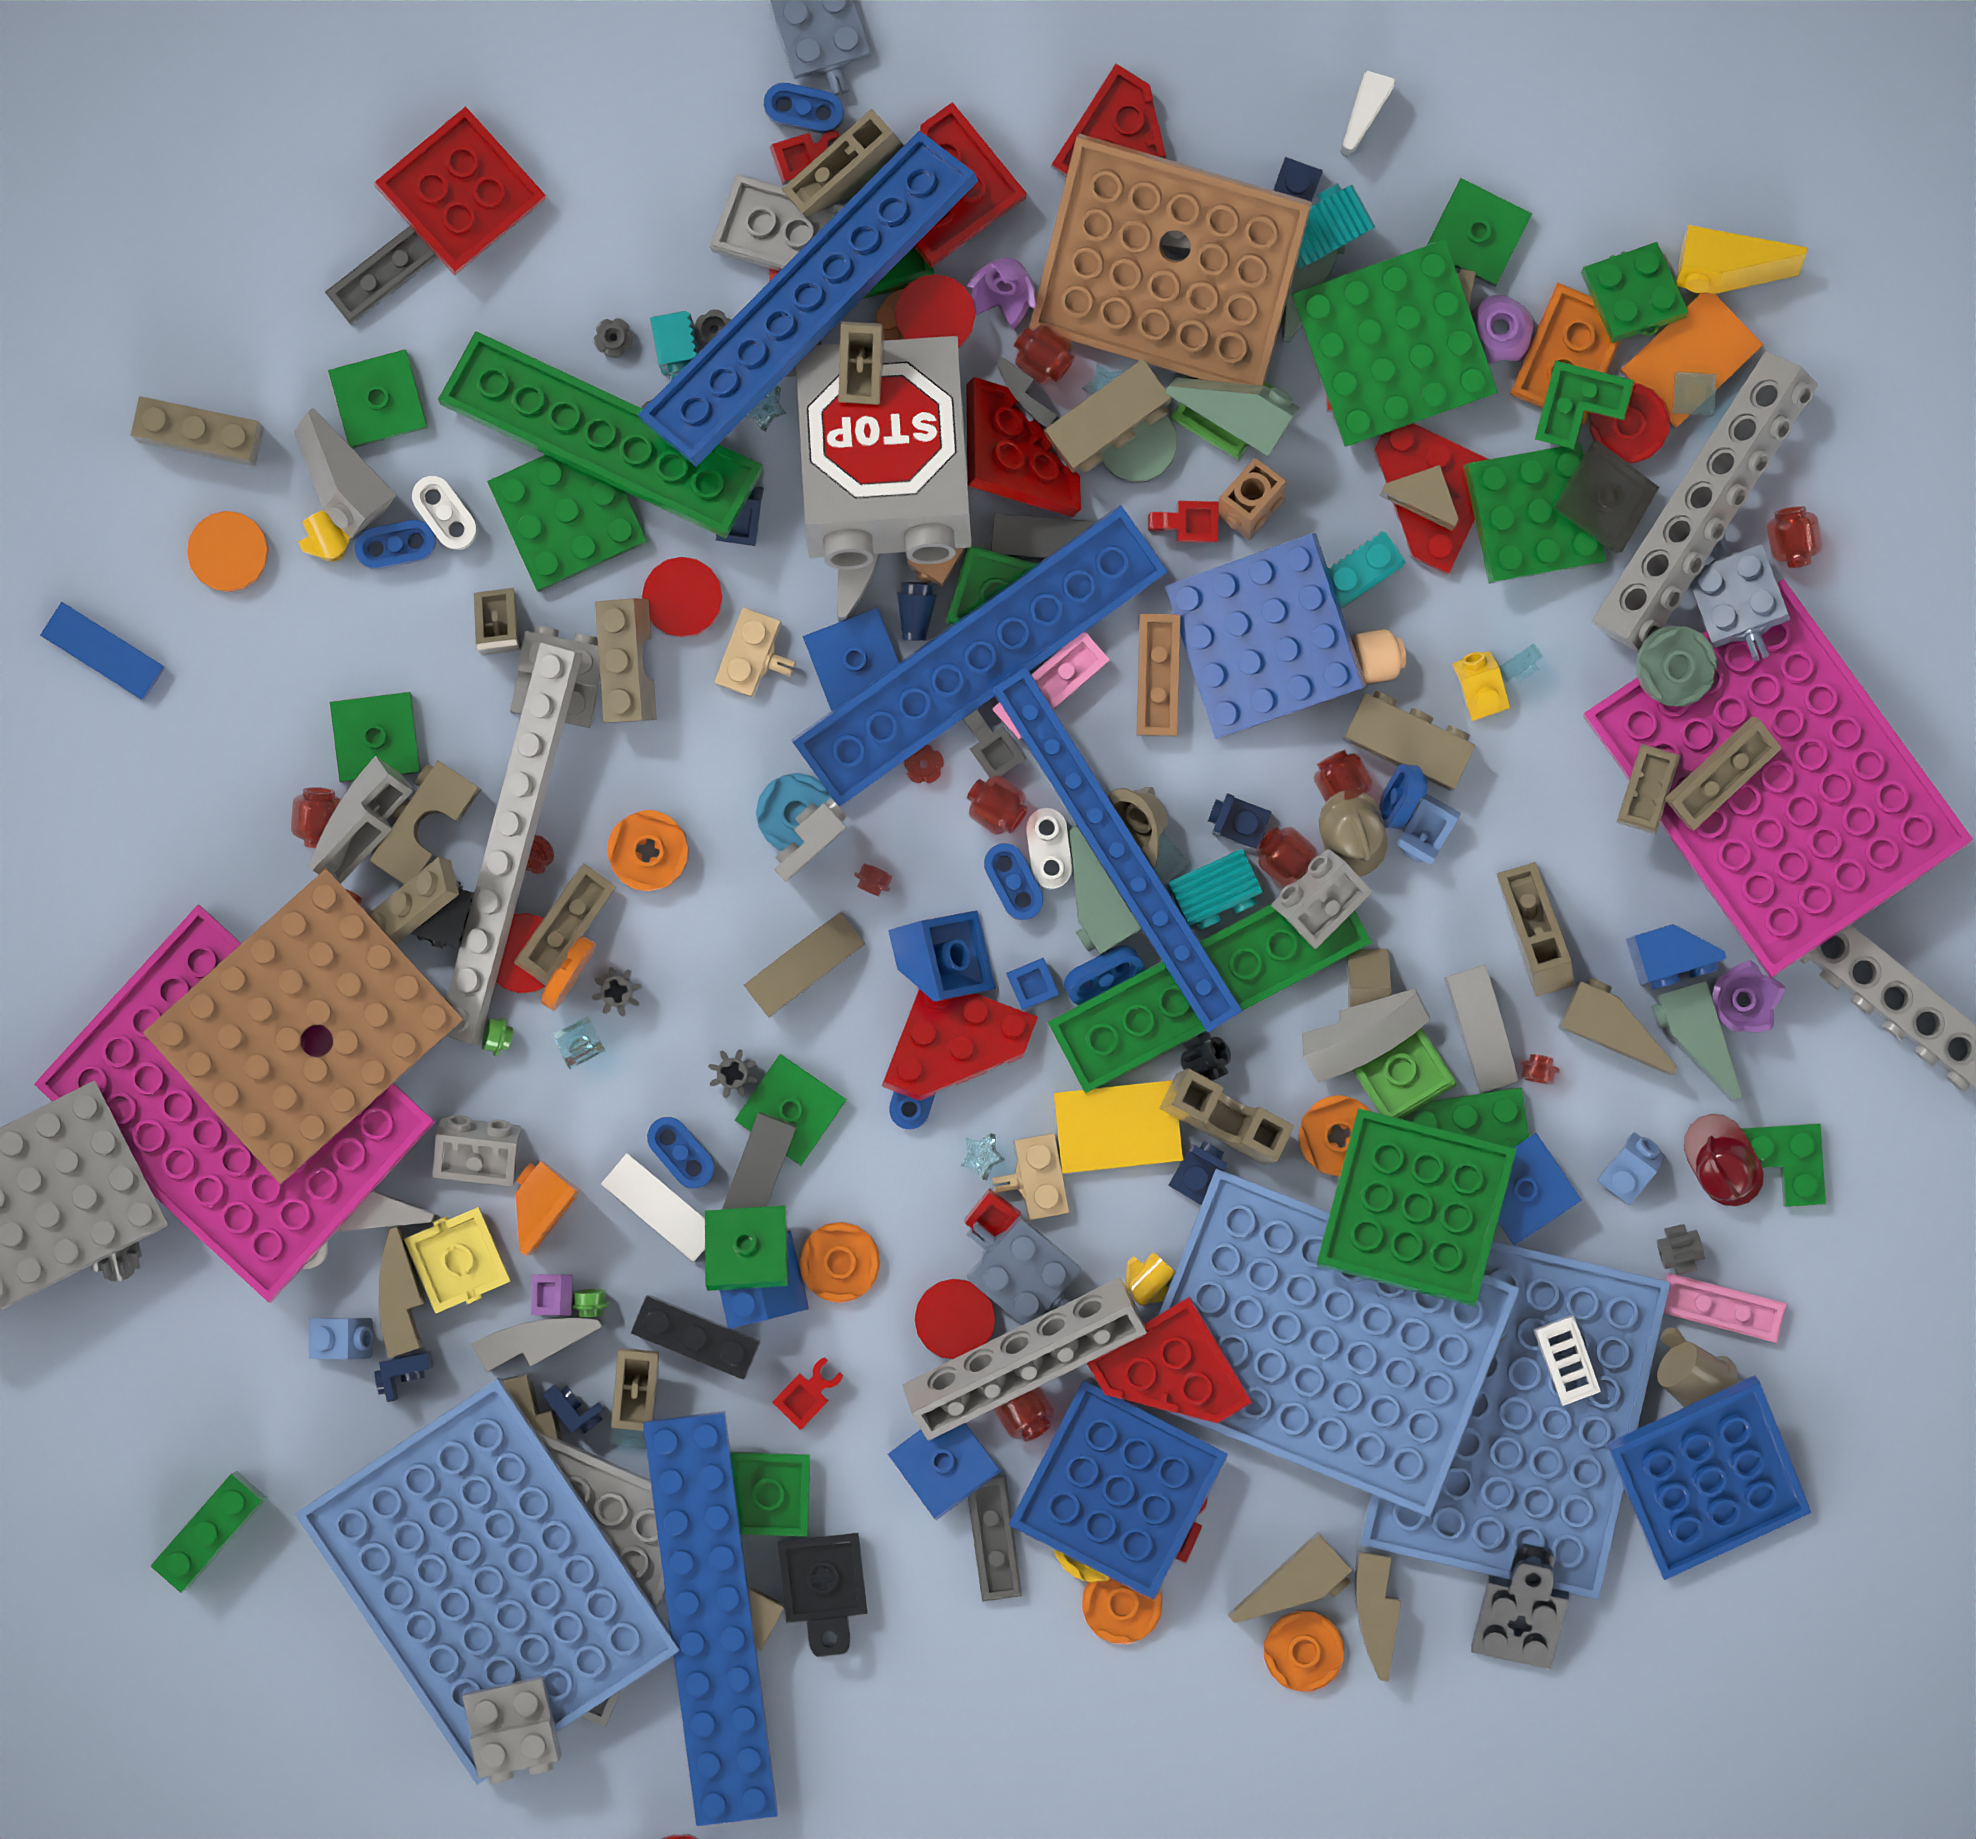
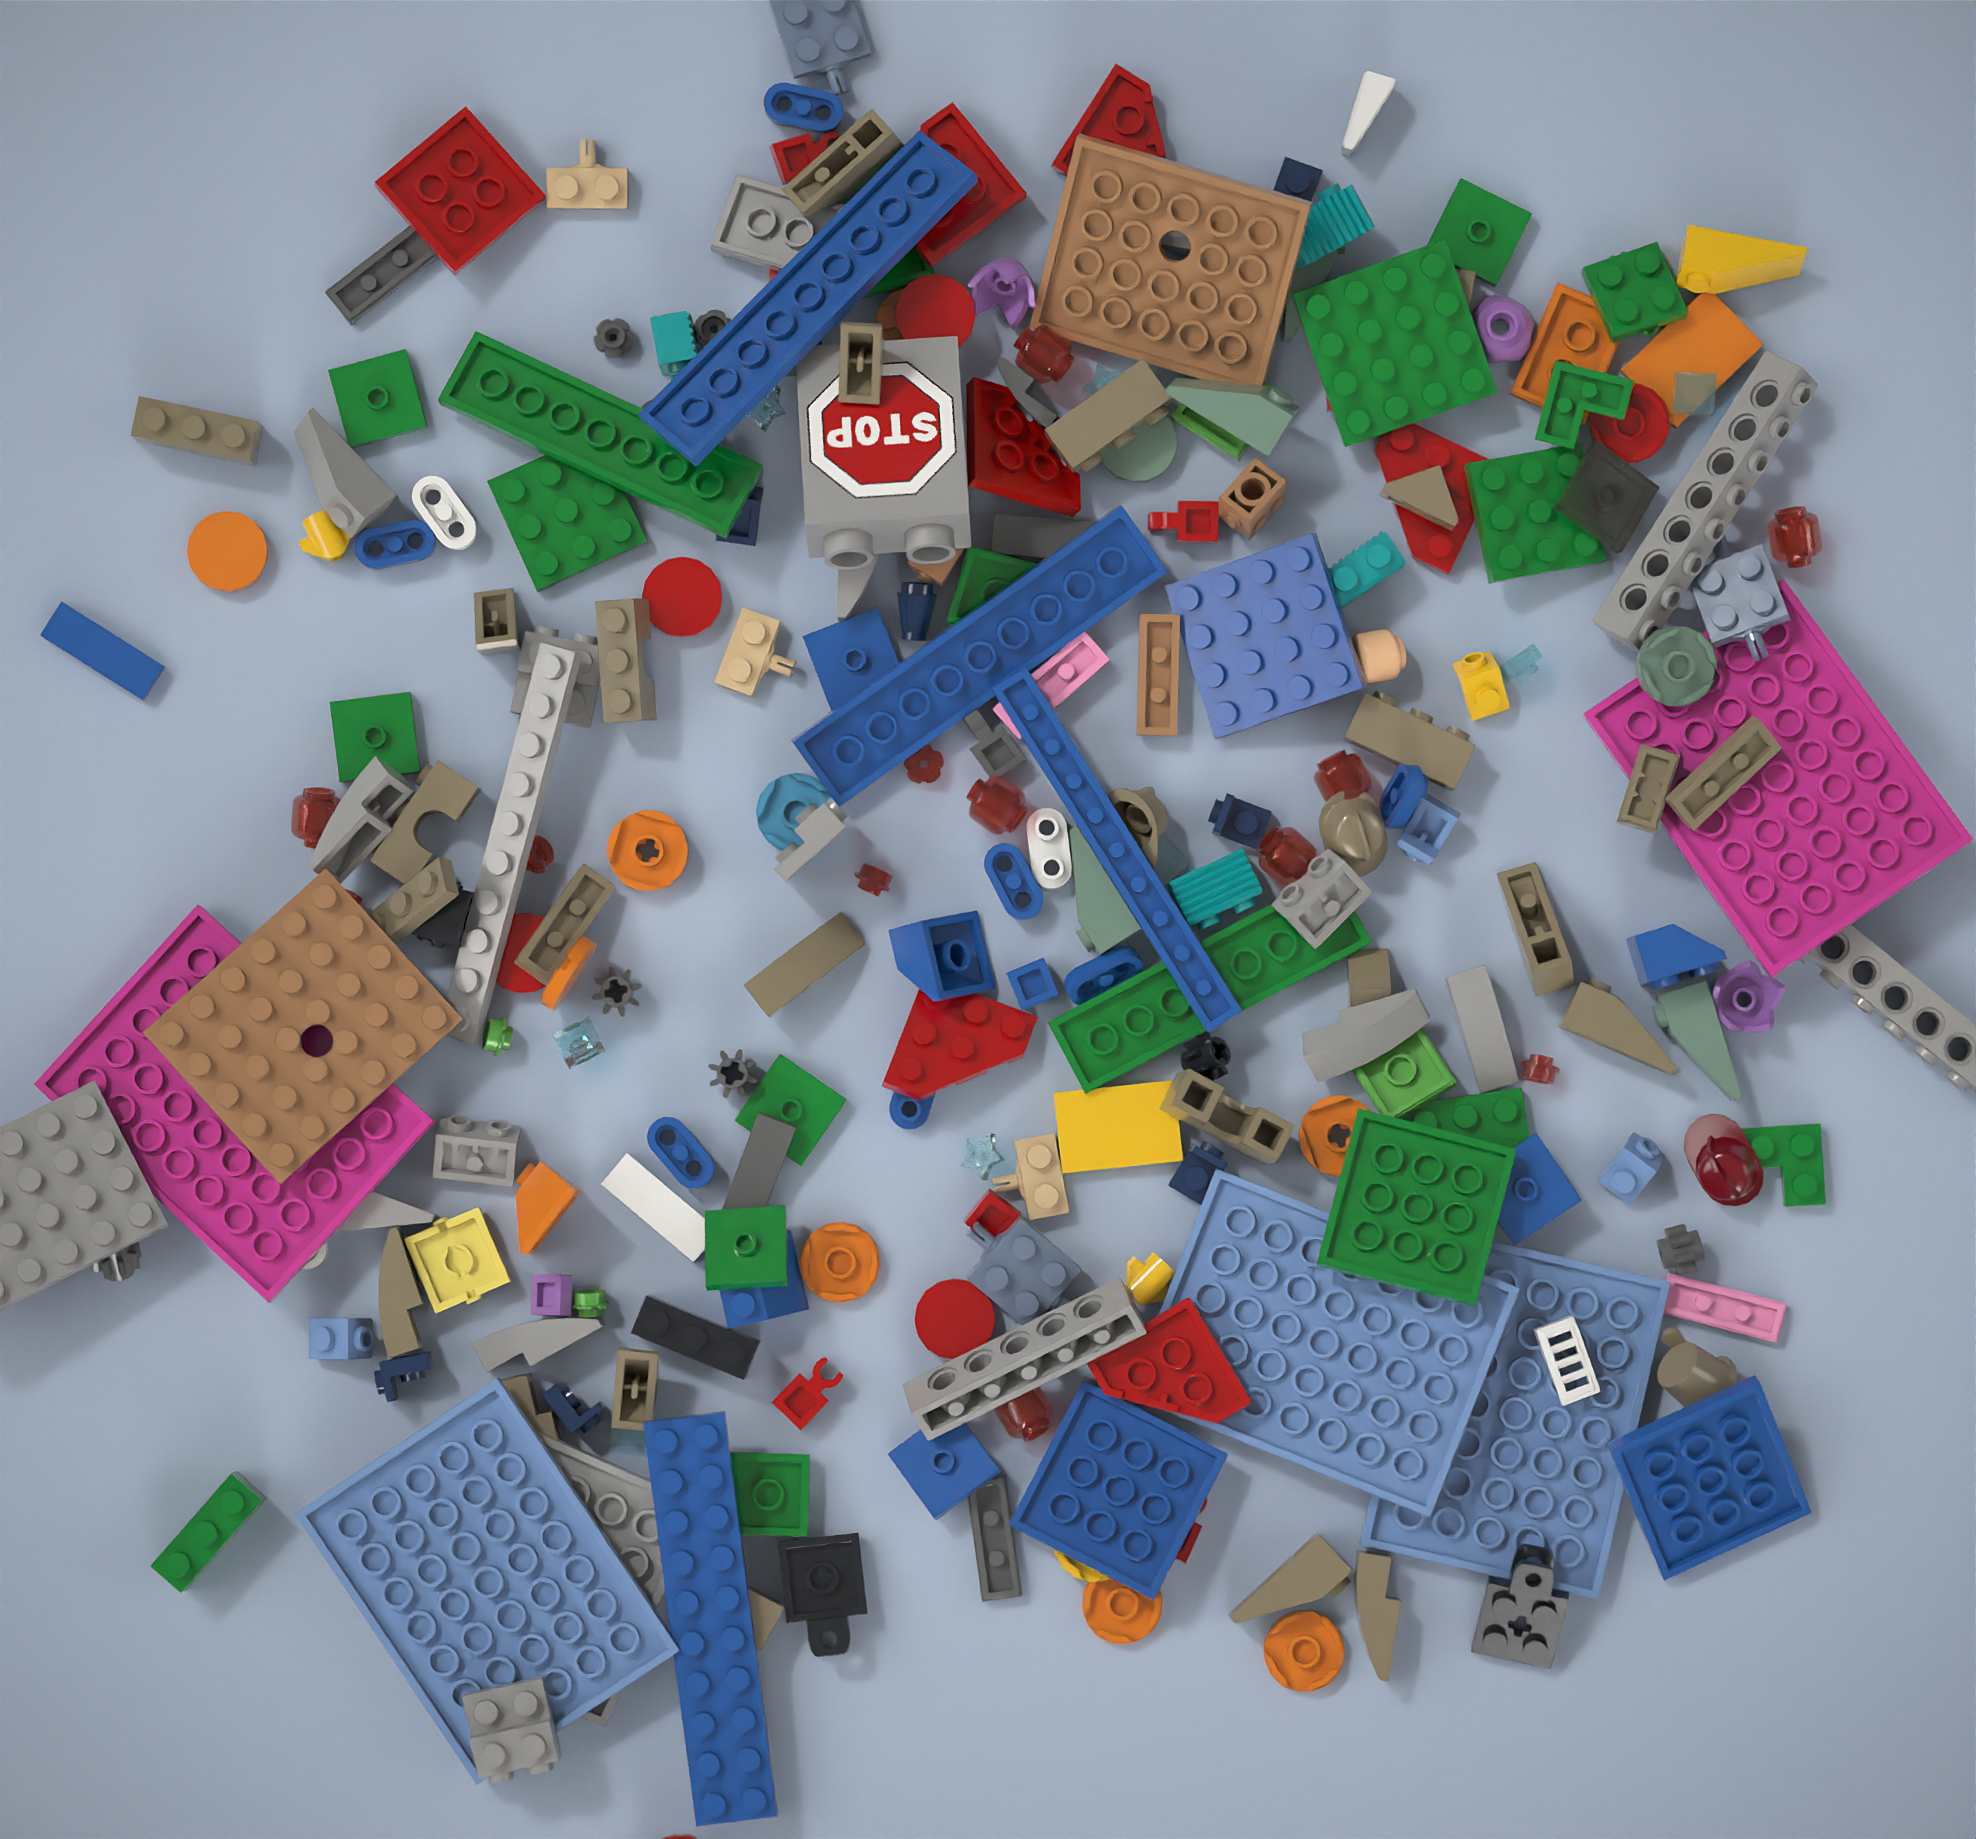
(587, 184): none -> tan plate

